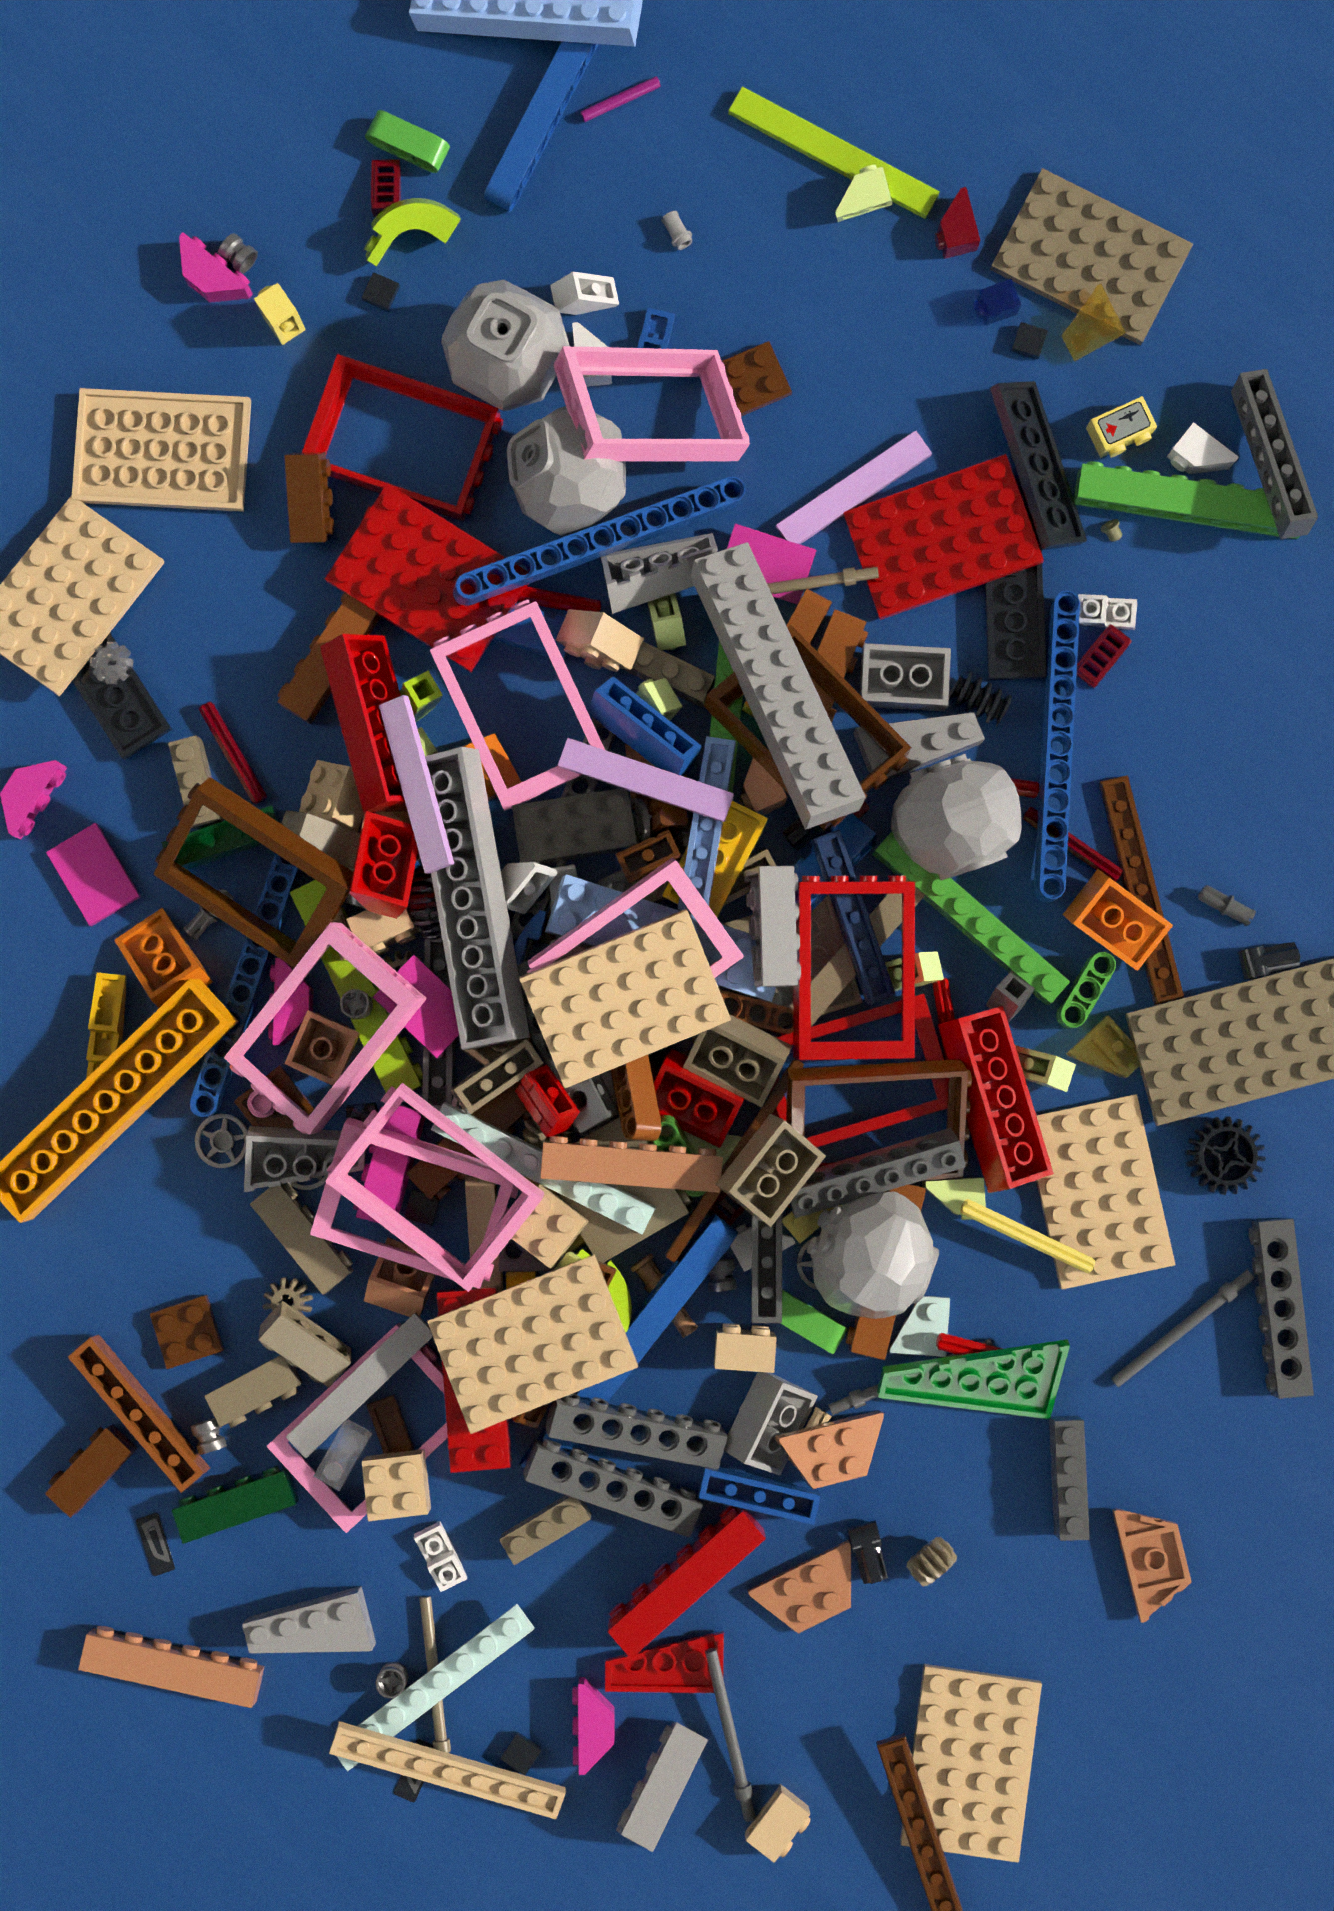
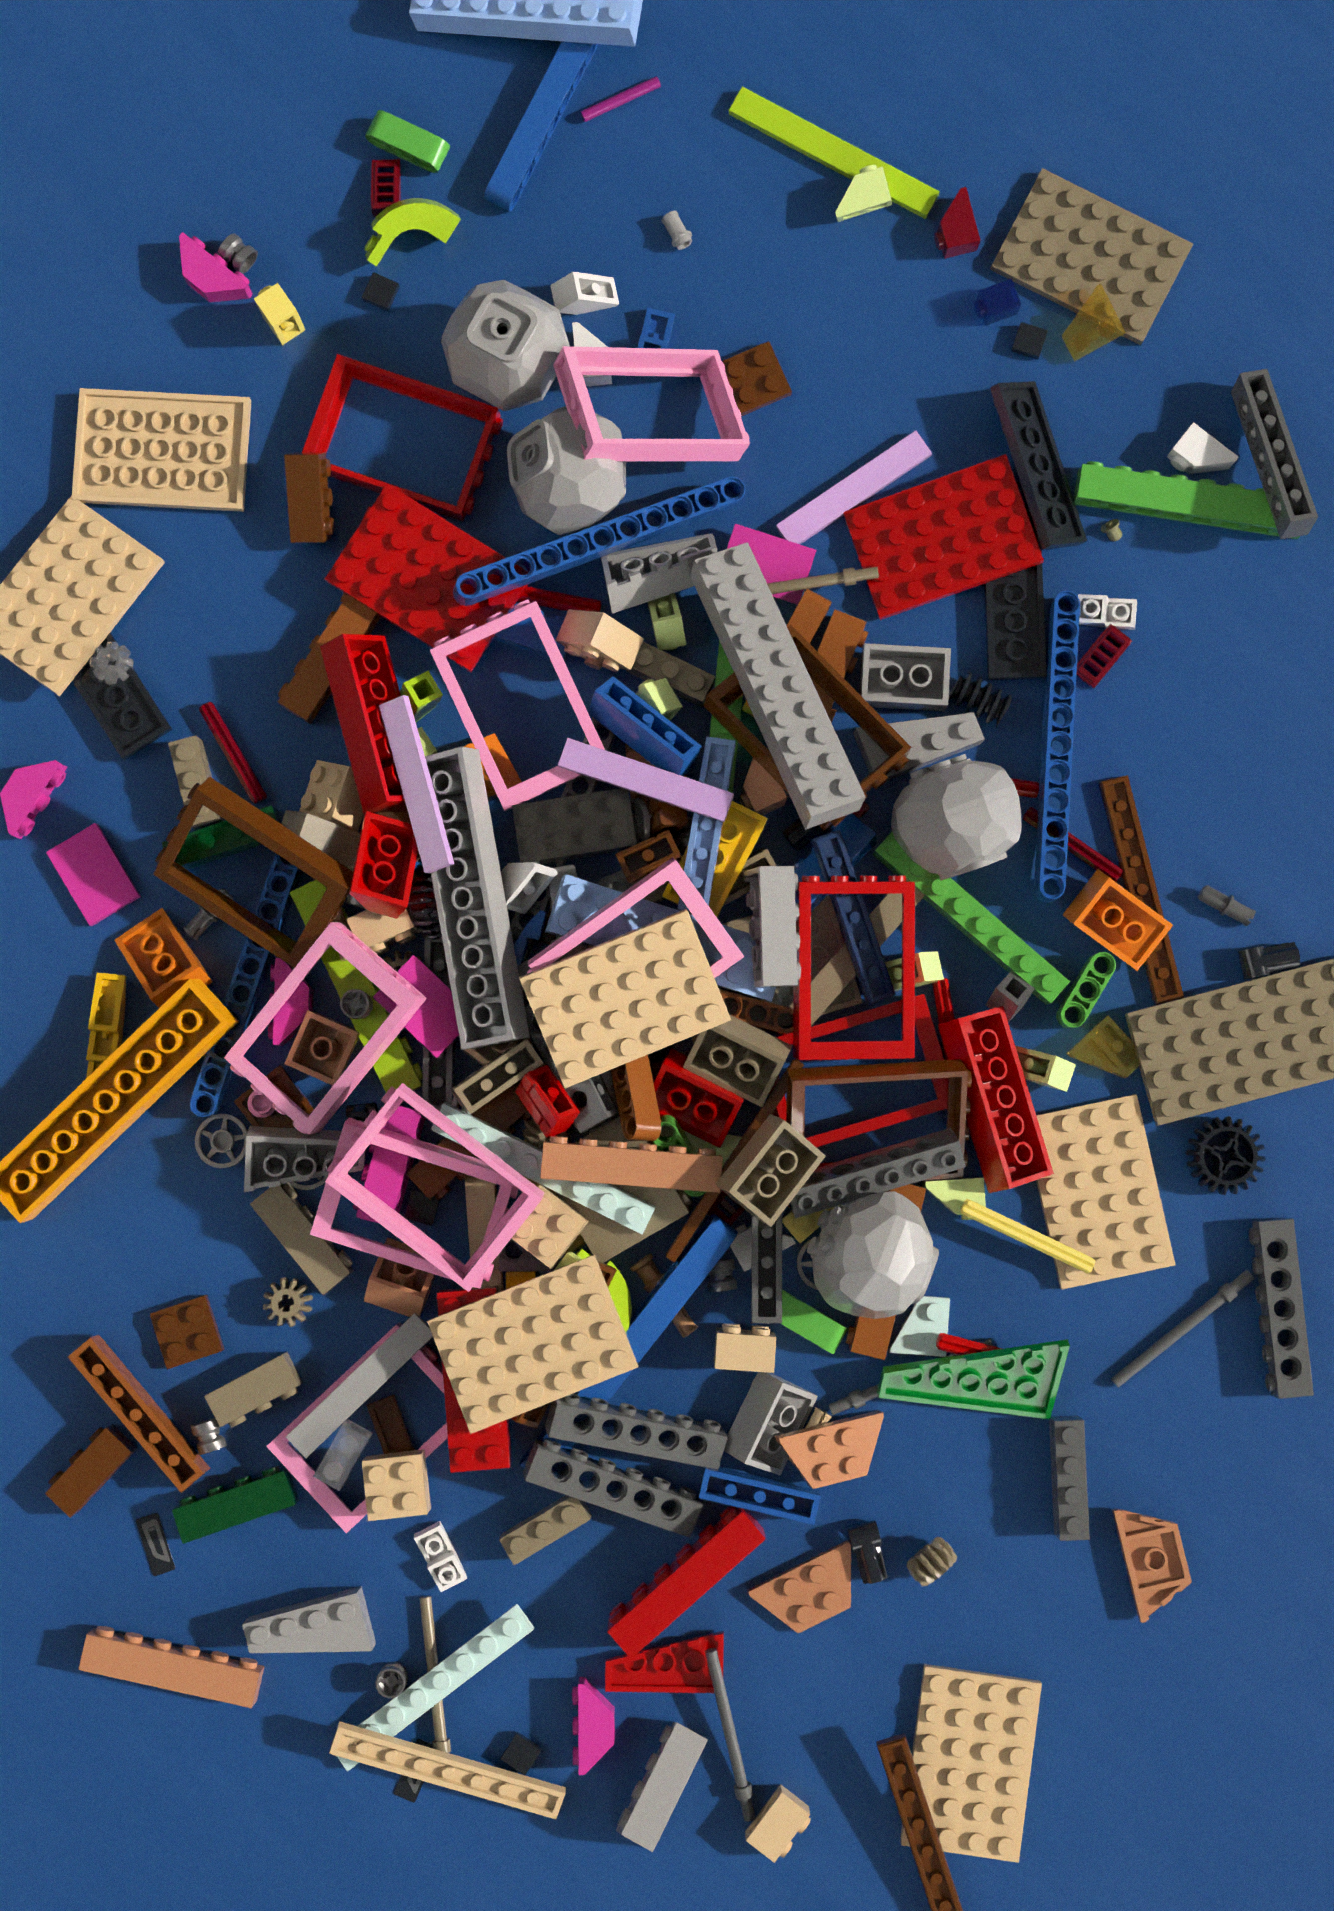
(304, 1344): dark tan brick -> none
(1122, 427): brick -> none

